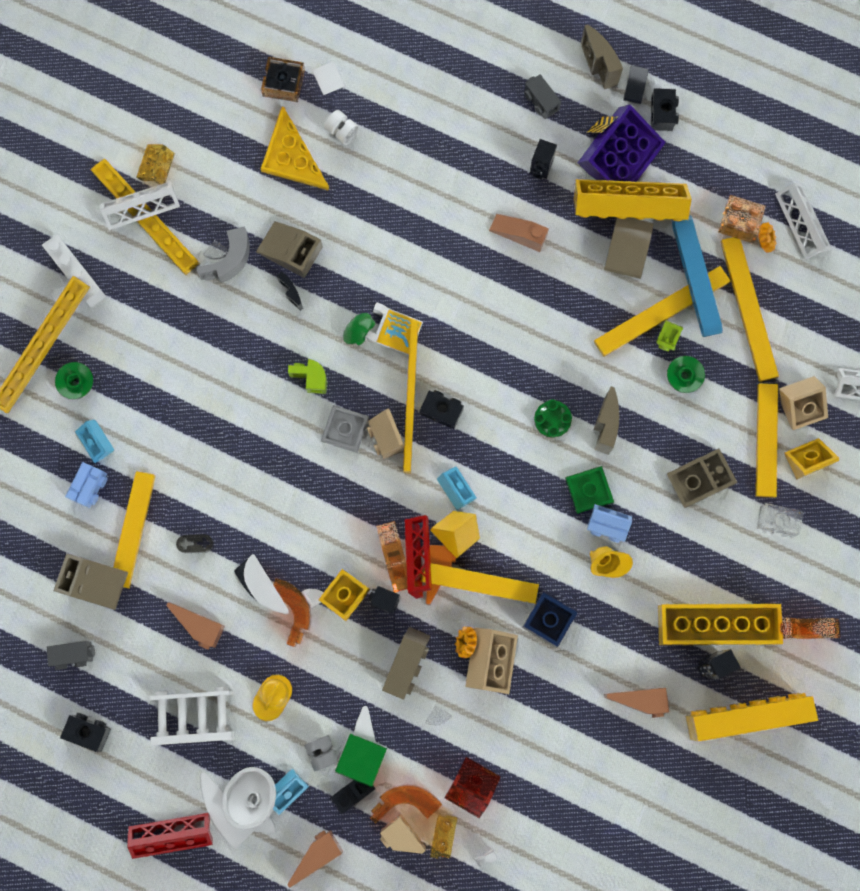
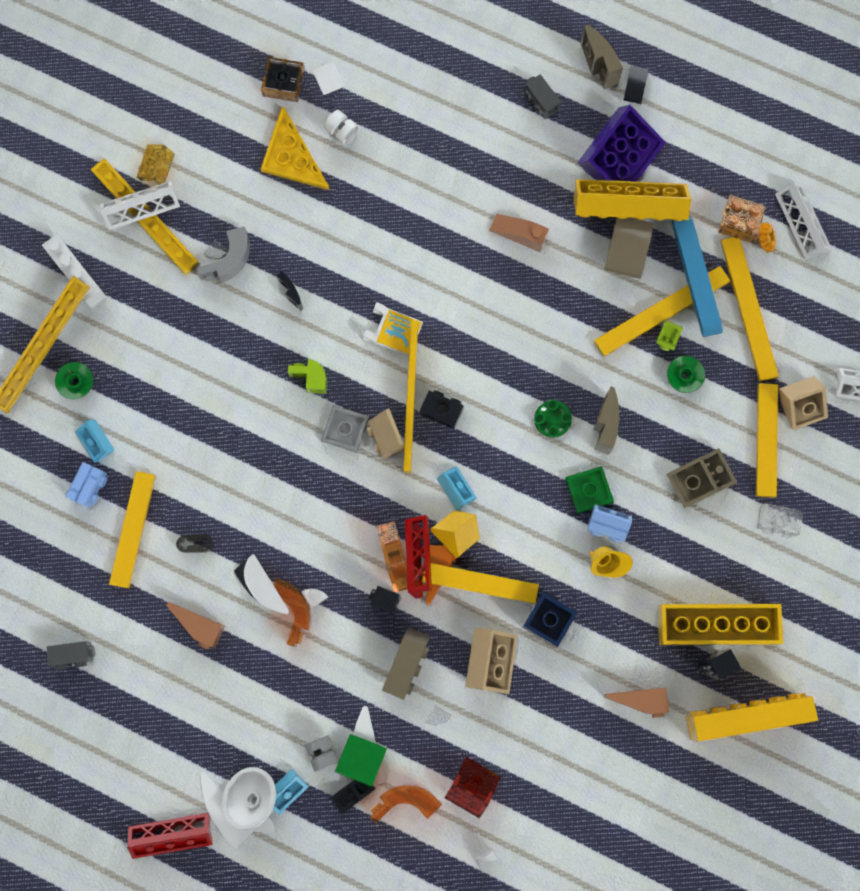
(74, 732): black brick -> none
(90, 581): dark tan slope -> none
(183, 734): white fence -> none
(272, 697): yellow piece -> none
(290, 248): dark tan slope -> none
(320, 853): nougat slope -> none
(344, 594): yellow slope -> none
(358, 329): green dish -> none
(401, 836): tan slope -> none
(443, 836): clear yellow bracket -> none
(468, 636): light orange gear -> none
(543, 159): black brick -> none
(601, 124): sticker -> none
(664, 99): black brick -> none
(810, 458): yellow slope -> none
(810, 628): clear orange arch -> none

